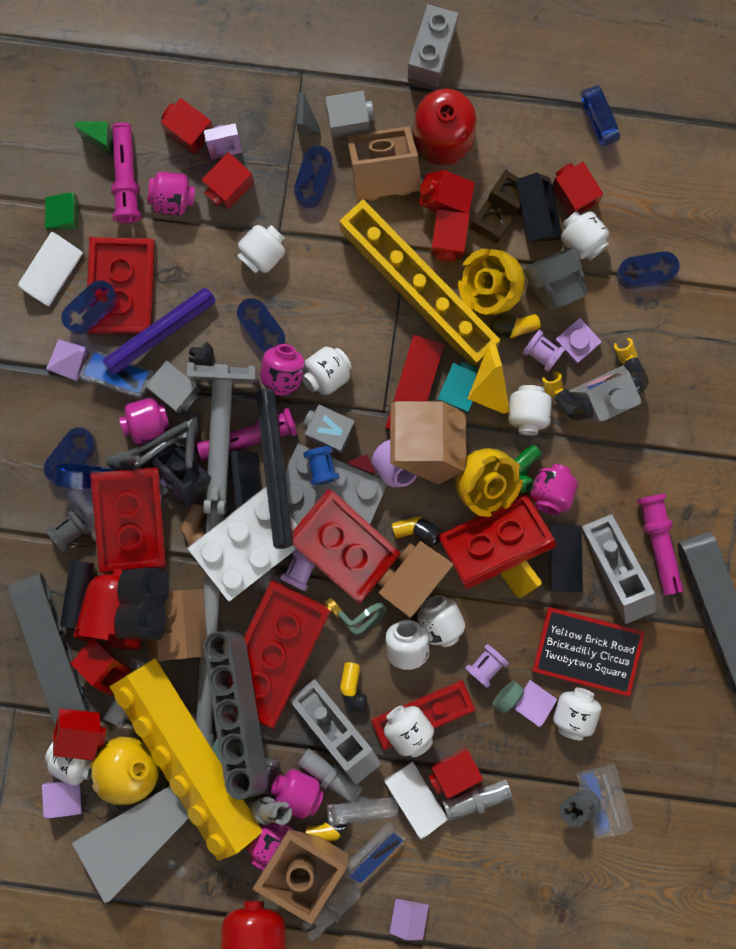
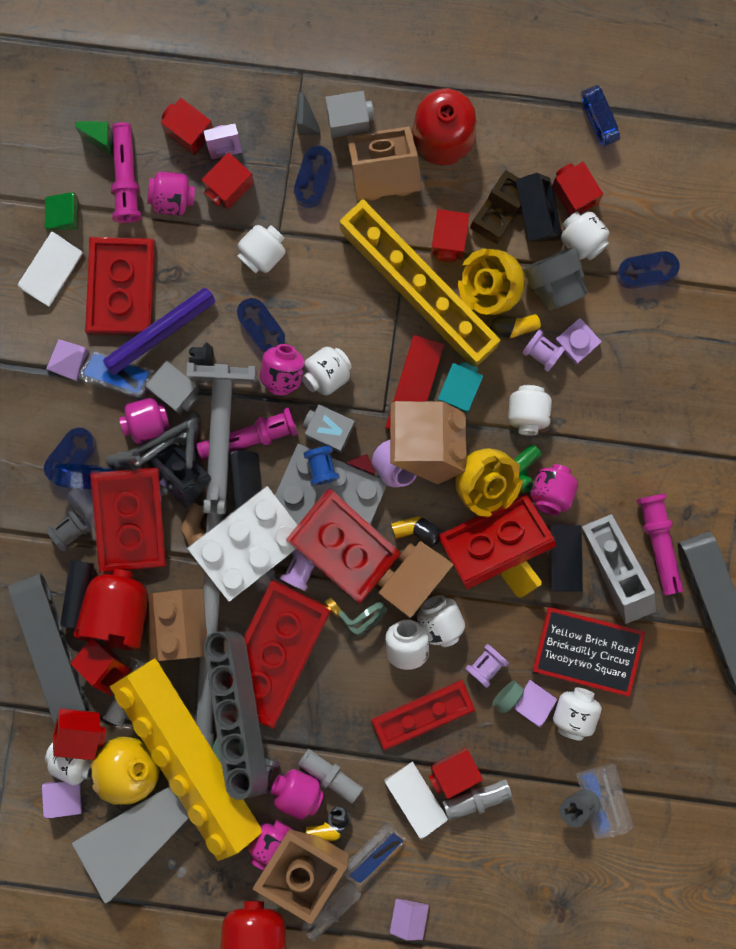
(95, 313): clear blue beam -> none
(141, 606): black brick -> none
(268, 810): light grey pin -> none
(274, 469): black axle -> none
(335, 732): light grey slope -> none
(349, 687): yellow arm -> none
(362, 811): clear pin -> none
(409, 731): white head -> none
(432, 45): light grey brick -> none
(446, 192): red brick -> none
(489, 384): yellow slope -> none
(606, 394): torso -> none

